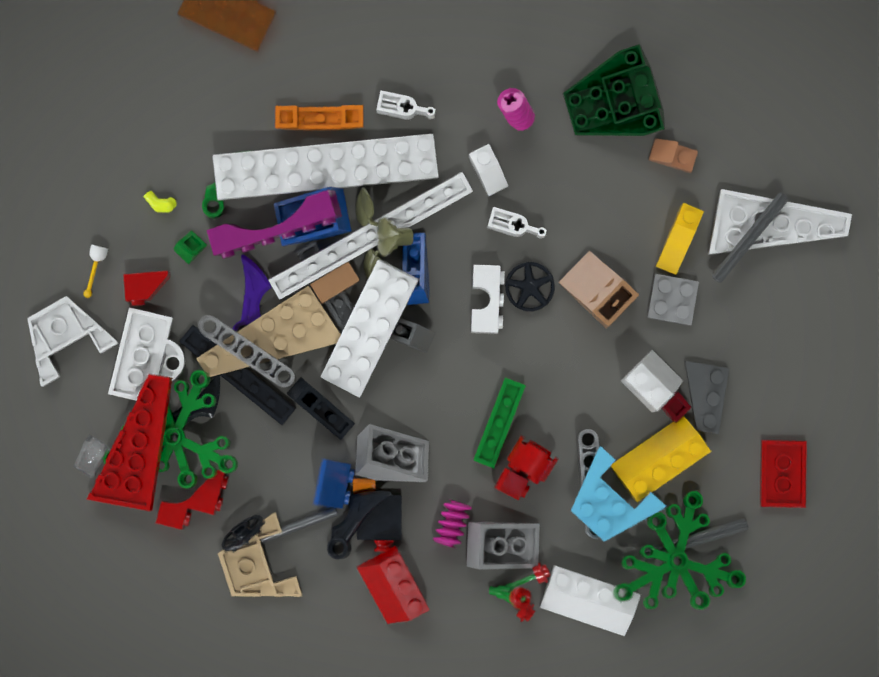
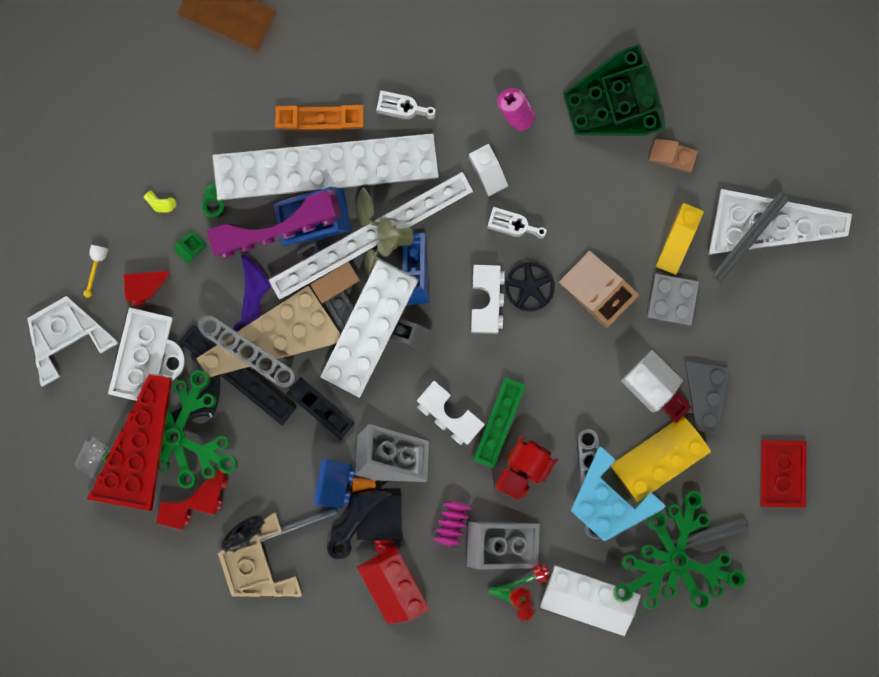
(433, 402): none -> white arch

